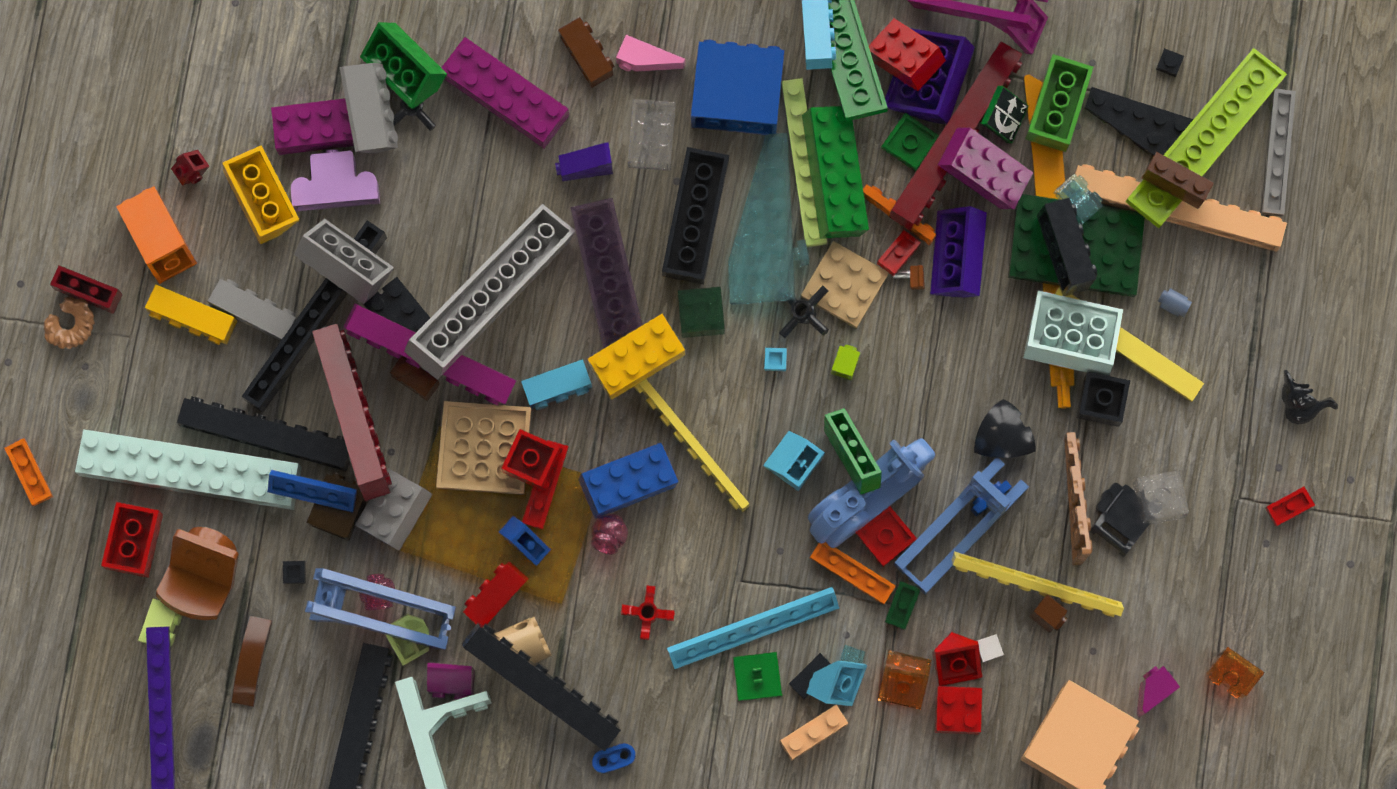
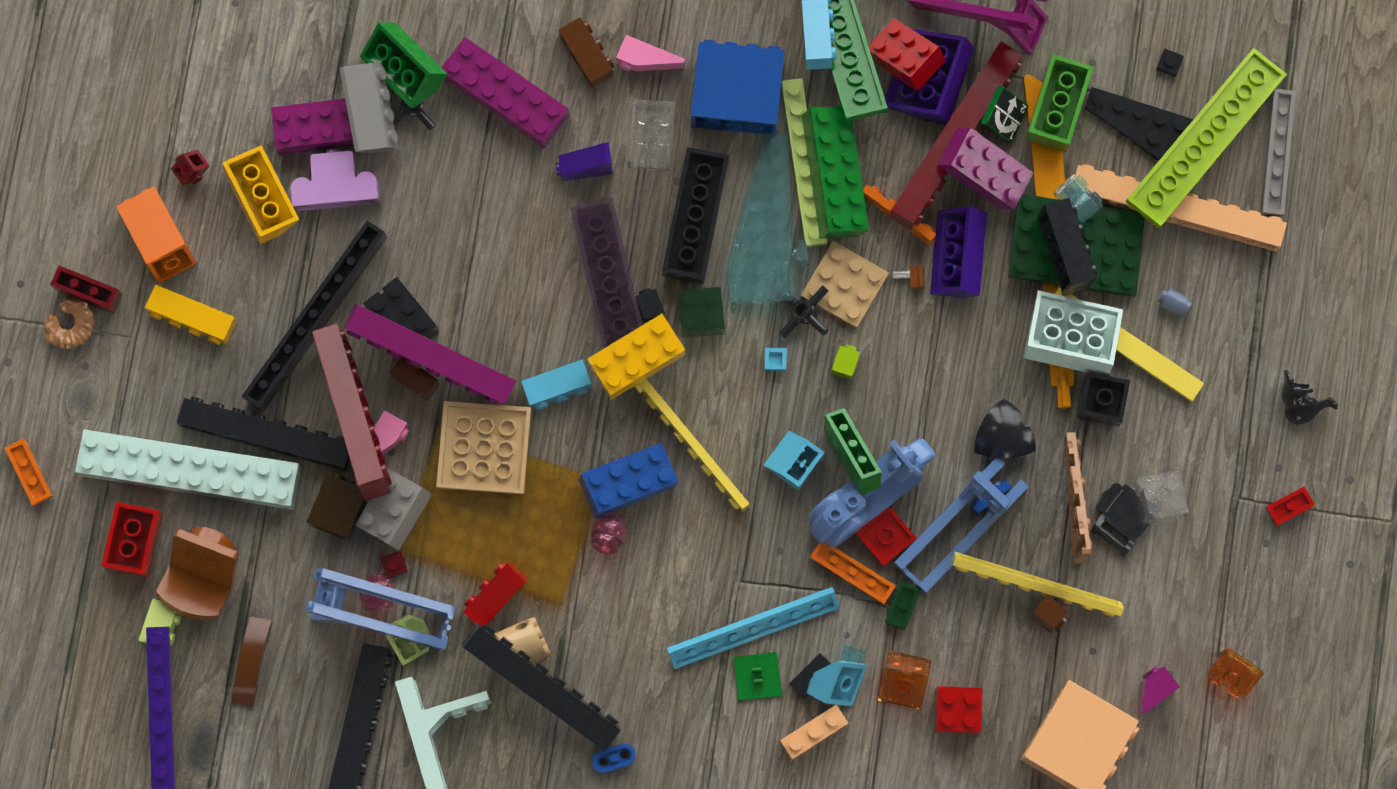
(251, 310): light grey brick -> none
(294, 572): black plate -> none
(312, 490): blue plate -> none
(343, 261): light grey slope -> none
(390, 431): none -> bright pink slope
(394, 564): none -> dark red plate
(450, 680): magenta slope -> none
(489, 291): light grey brick -> none
(524, 540): blue slope -> none
(531, 459): red brick -> none
(539, 500): red plate -> none
(629, 610): red pin -> none
(649, 304): none -> black brick
(898, 253): red plate -> none
(910, 142): green tile -> none
(957, 660): red slope -> none
(990, 648): white tile -> none
(1177, 180): reddish brown brick -> none

